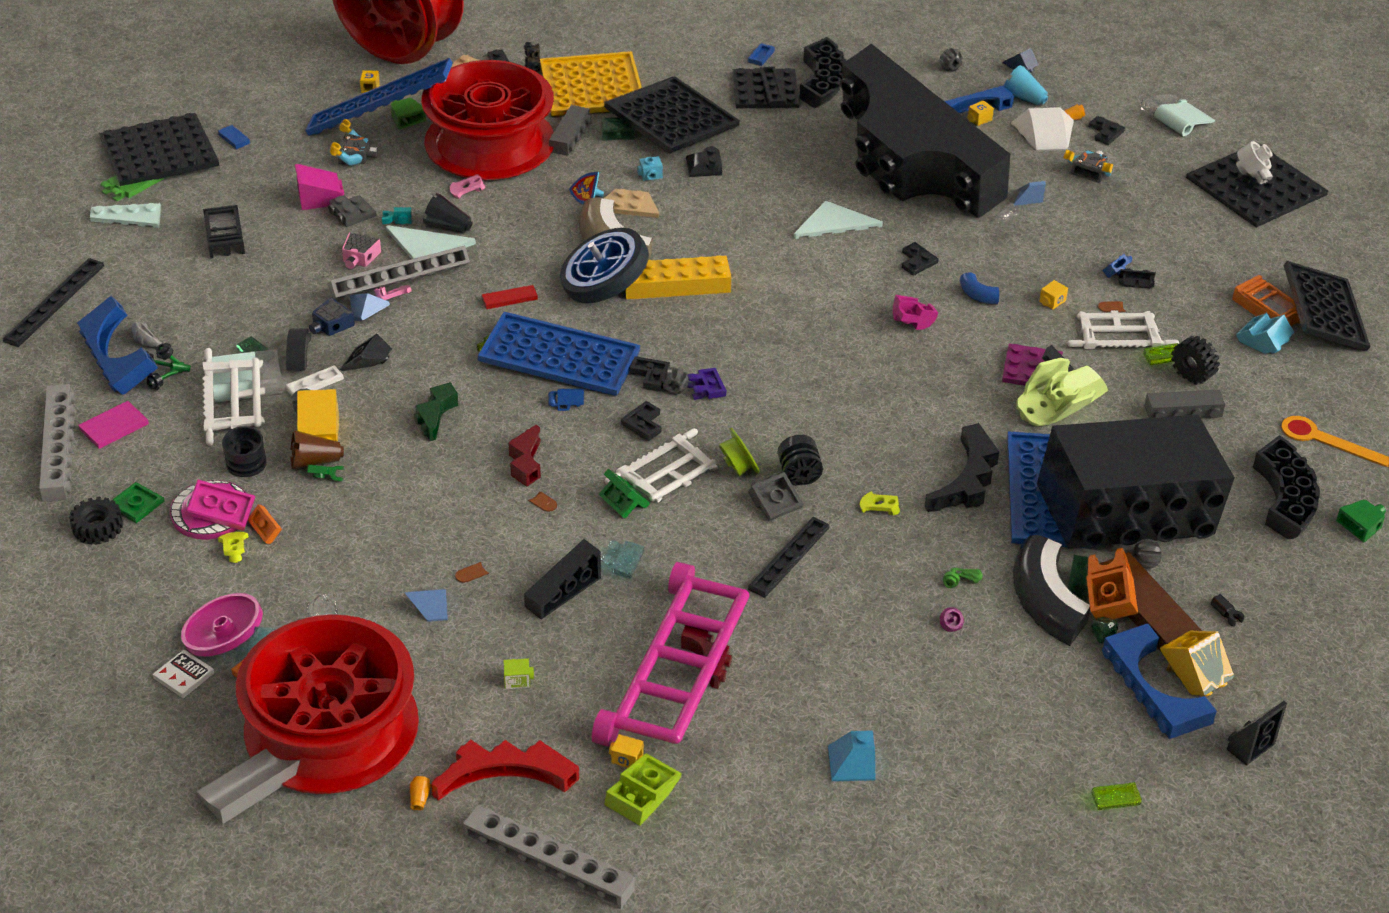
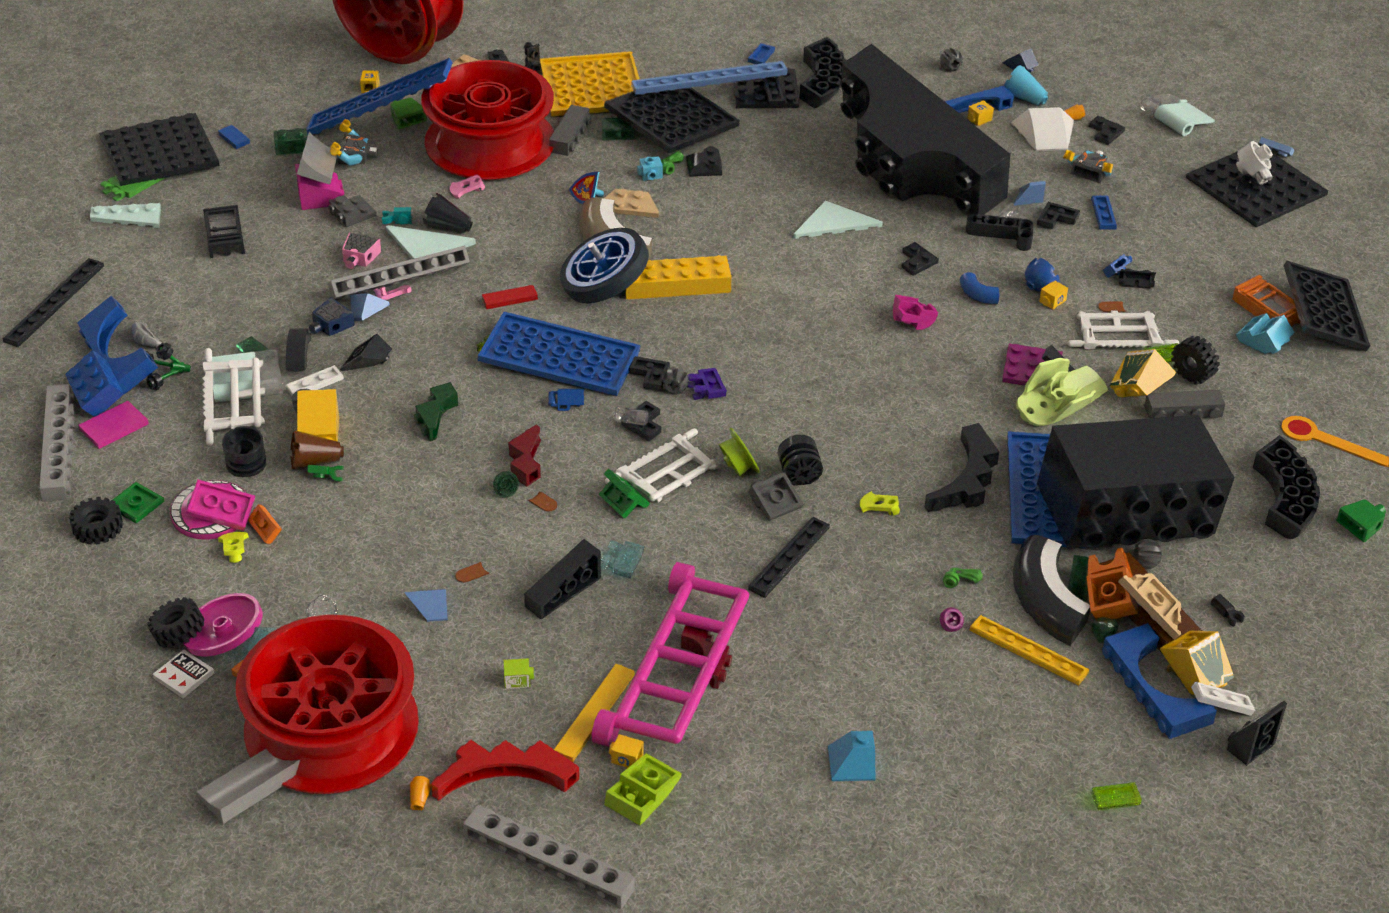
(94, 384): none -> blue brick
(176, 622): none -> black tyre
(290, 141): none -> clear green brick
(317, 161): none -> light grey arch
(505, 484): none -> clear green cone
(603, 698): none -> yellow tile
(629, 415): none -> clear bar
(668, 166): none -> bright green piece
(708, 77): none -> medium blue plate
(1002, 227): none -> black beam
(1029, 650): none -> yellow tile
(1039, 274): none -> blue cylinder
(1055, 212): none -> black plate
(1104, 212): none -> blue tile
(1141, 373): none -> yellow slope
(1155, 600): none -> tan wing
(1223, 698): none -> white tile
(1282, 149): none -> light blue plate

